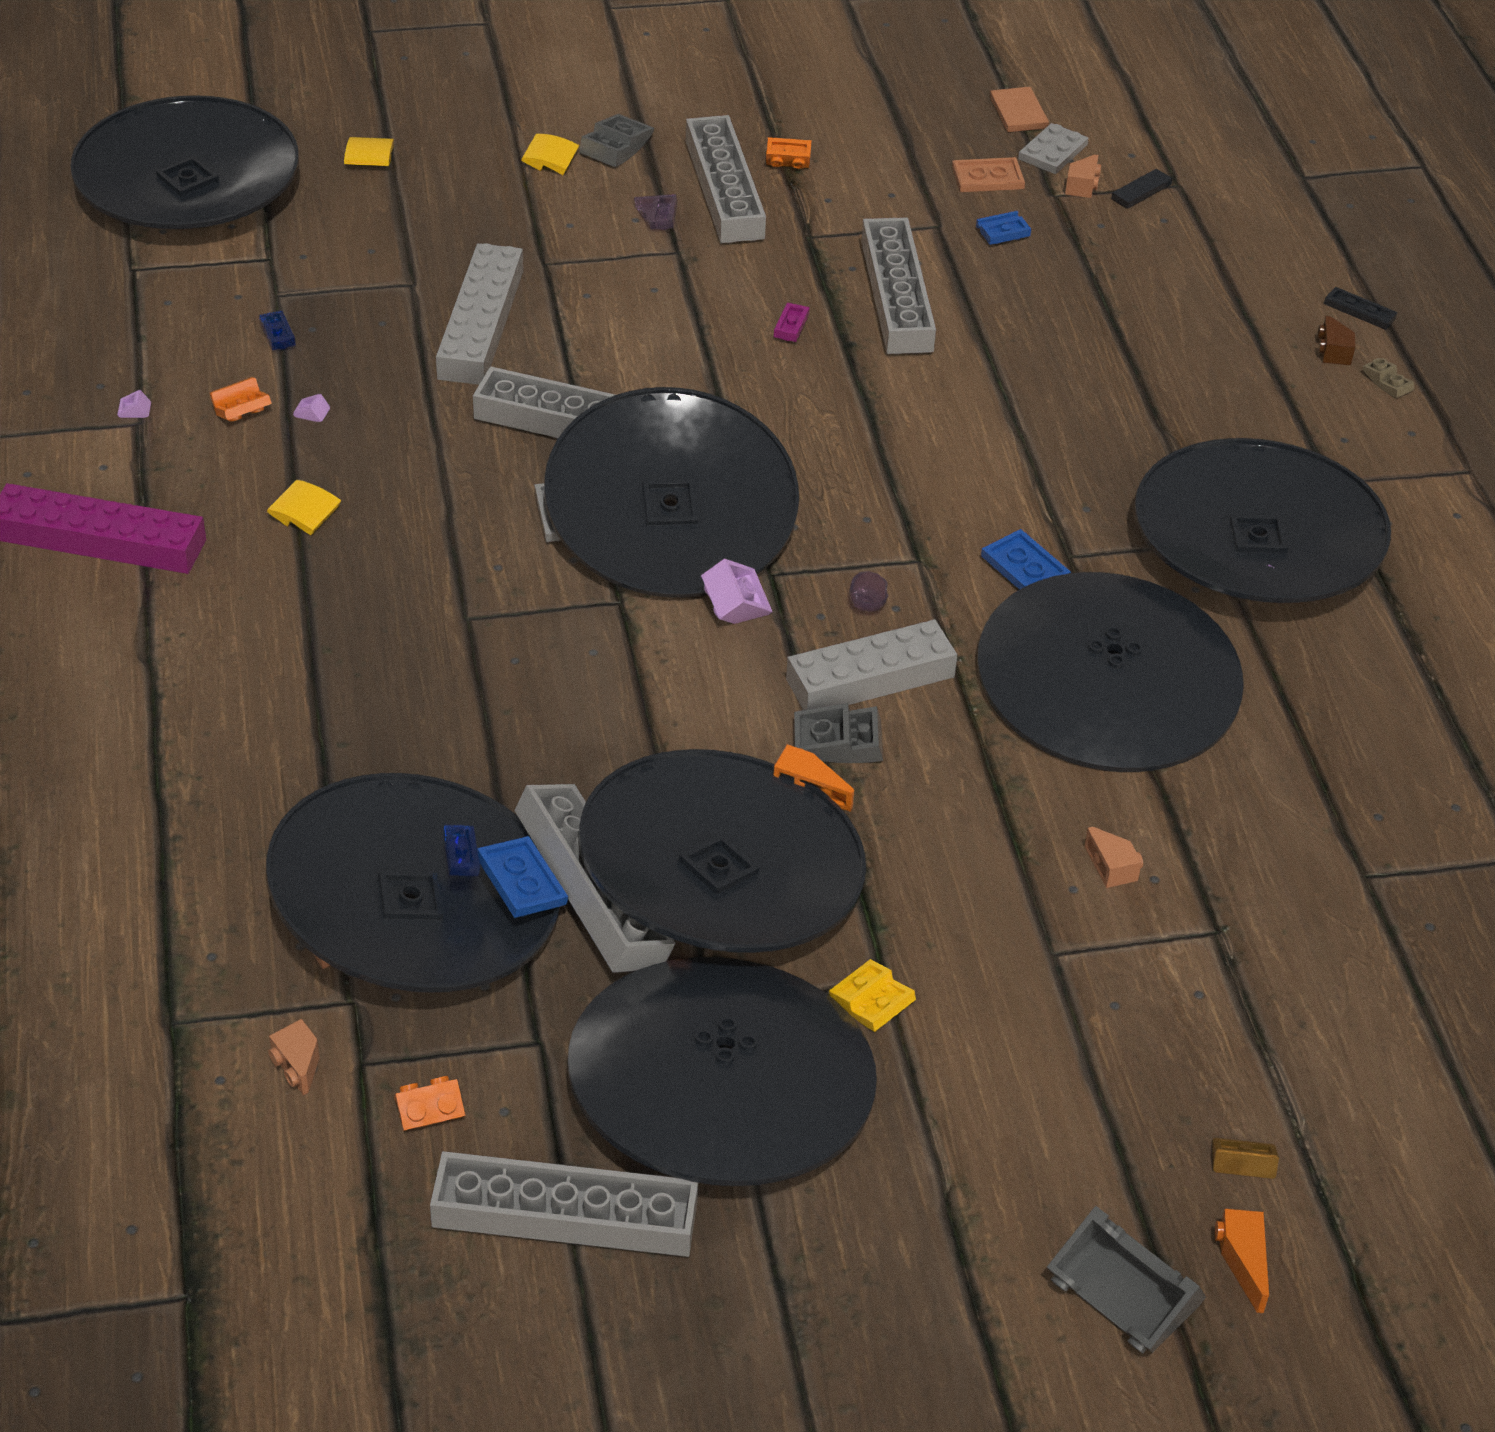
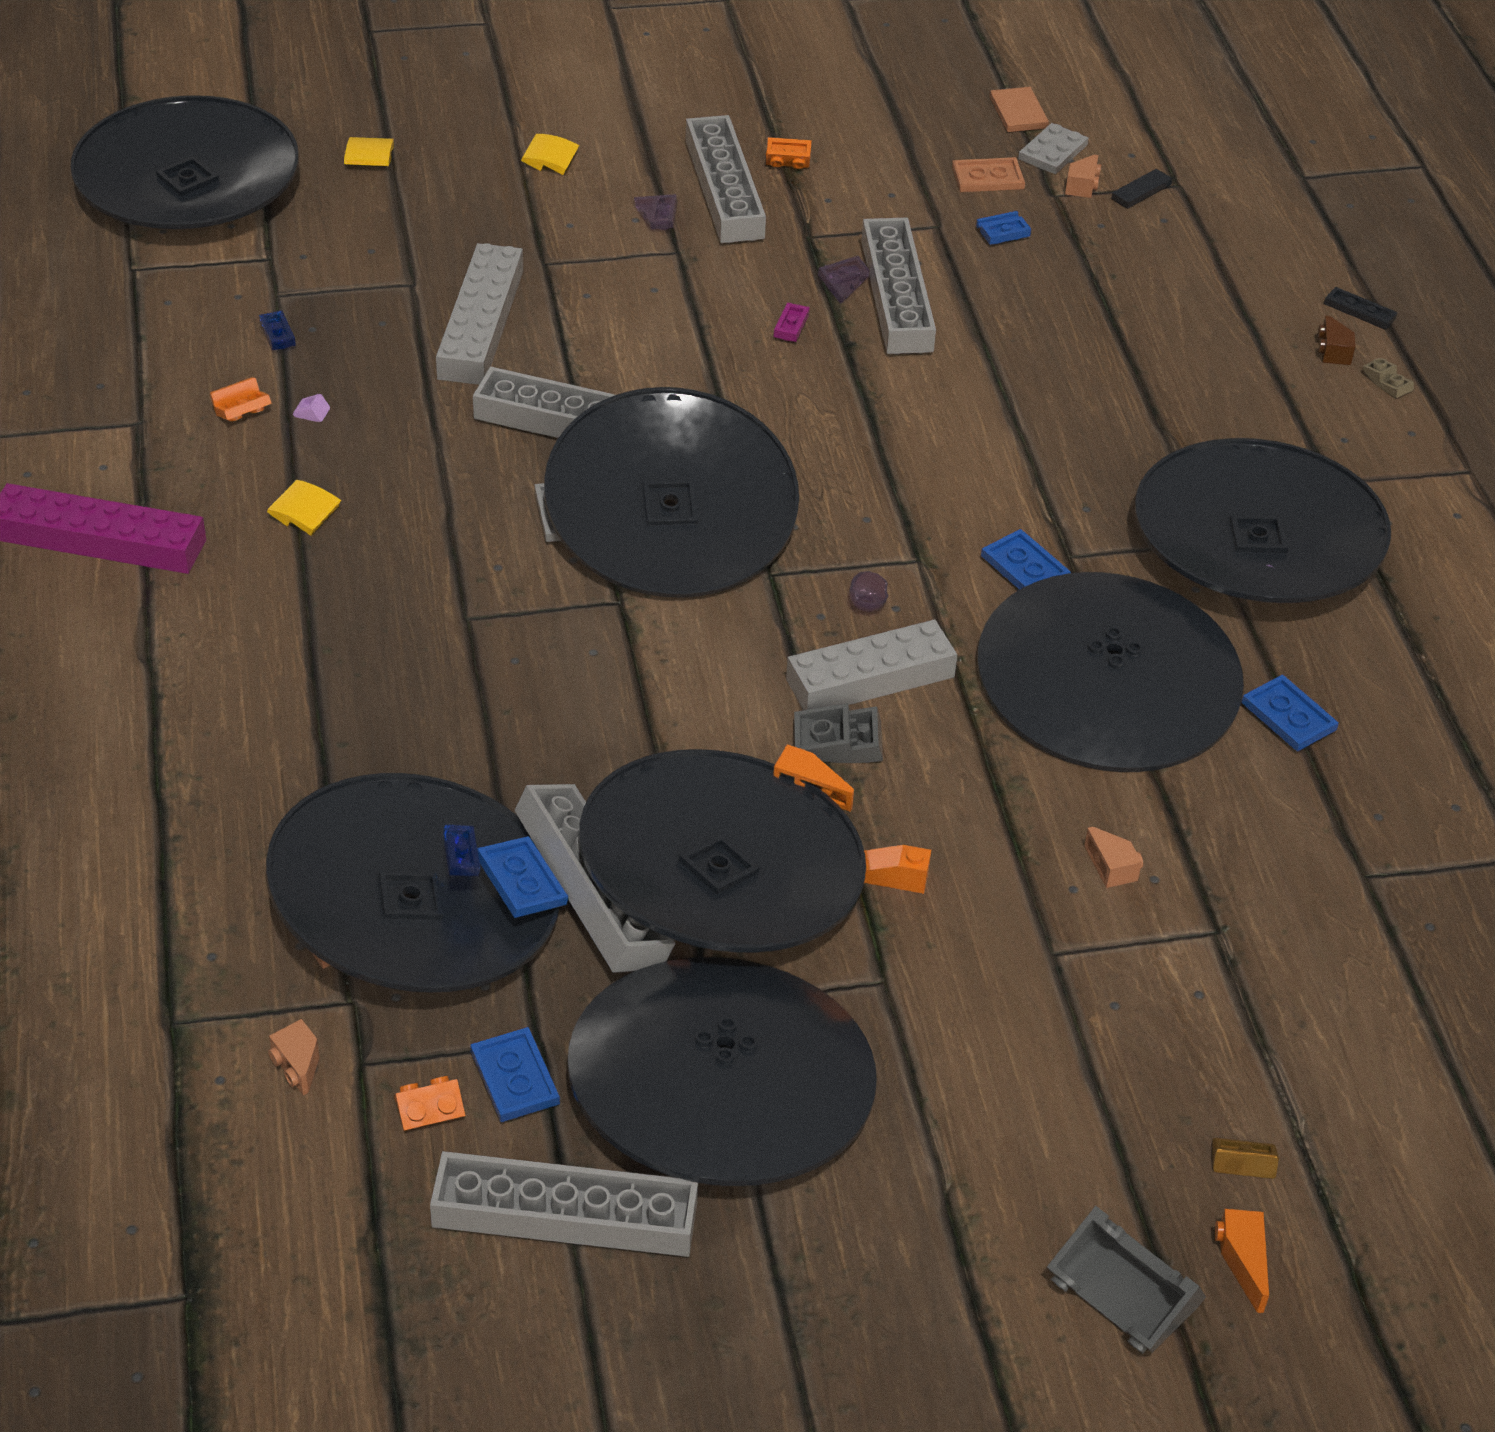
(134, 406): lavender slope -> none
(514, 1074): none -> blue plate
(615, 139): dark grey slope -> none
(735, 592): lavender slope -> none
(844, 276): none -> clear purple wing
(872, 995): yellow slope -> none
(898, 867): none -> orange slope
(1289, 712): none -> blue plate

